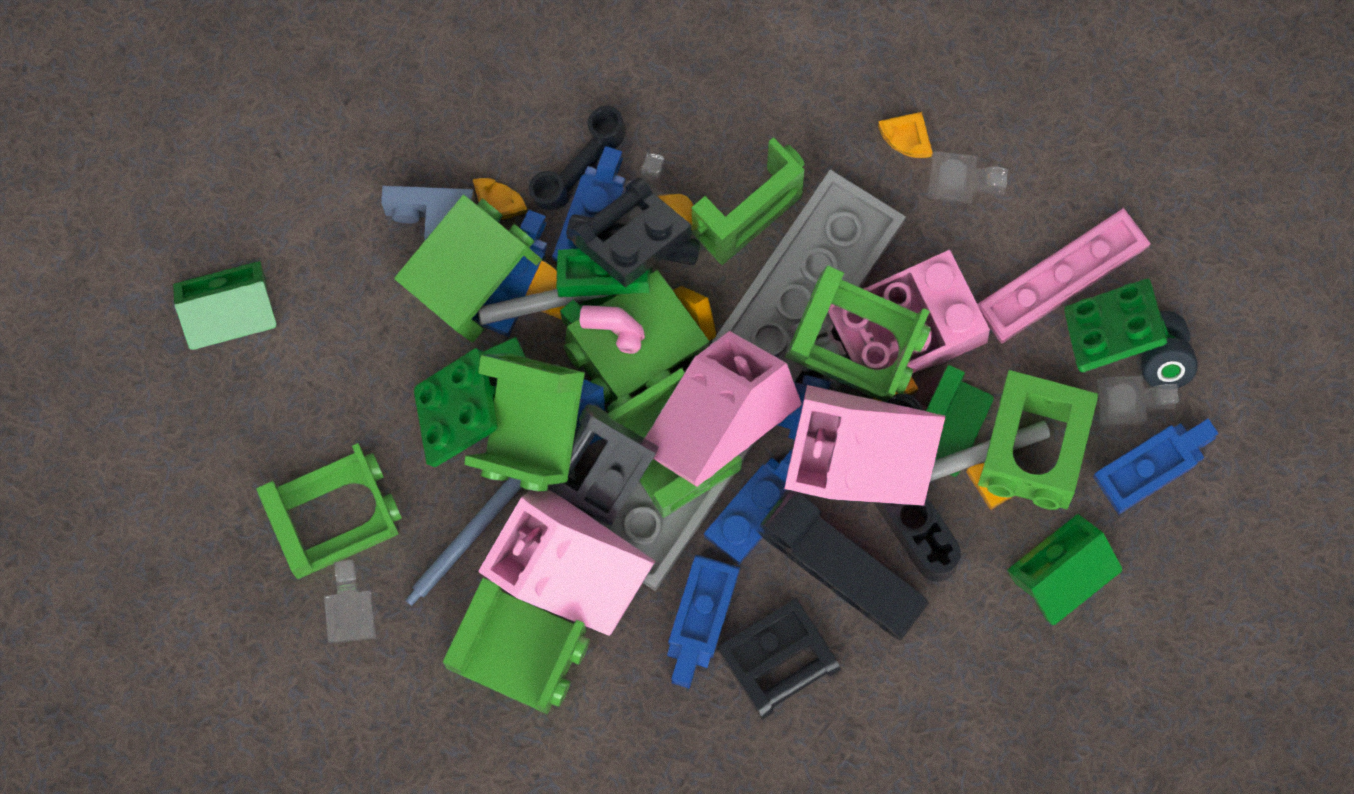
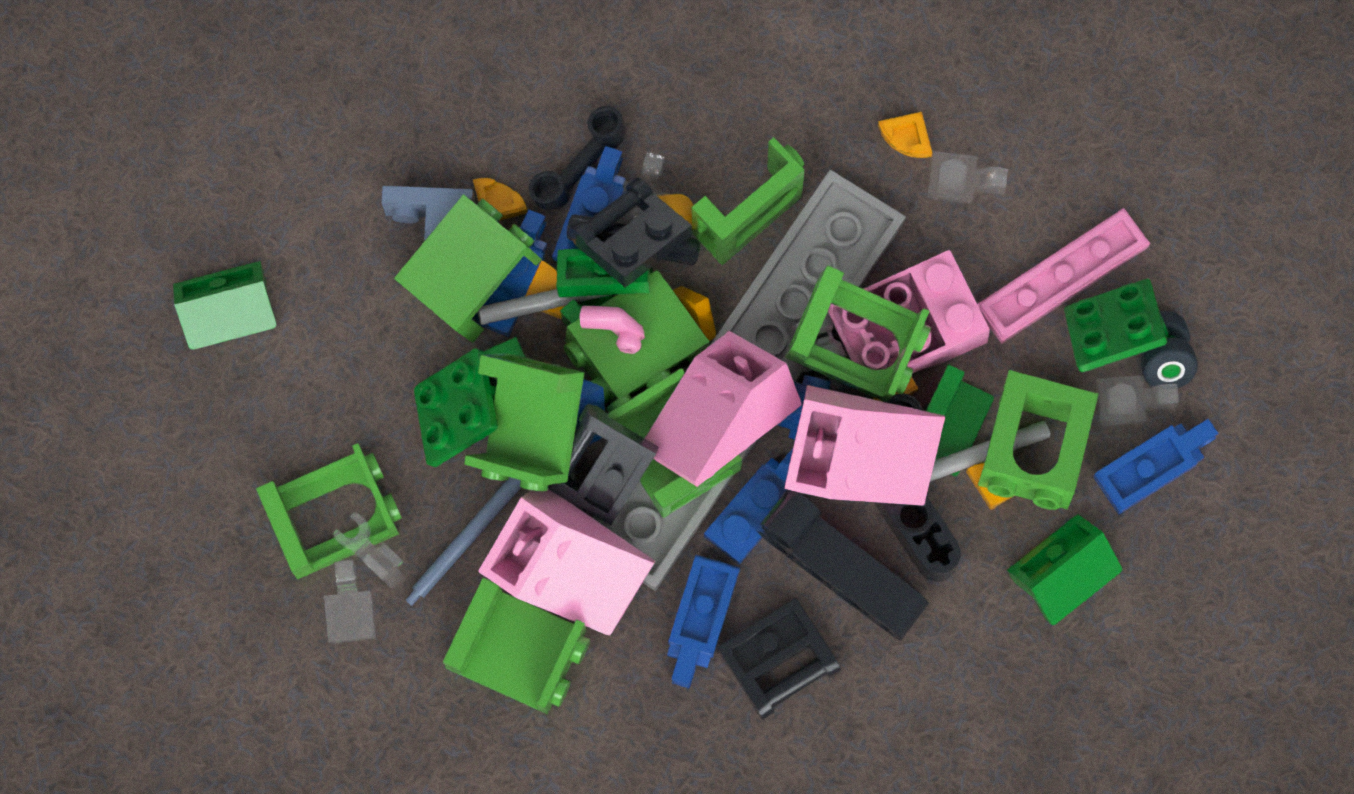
(380, 561): none -> clear plate

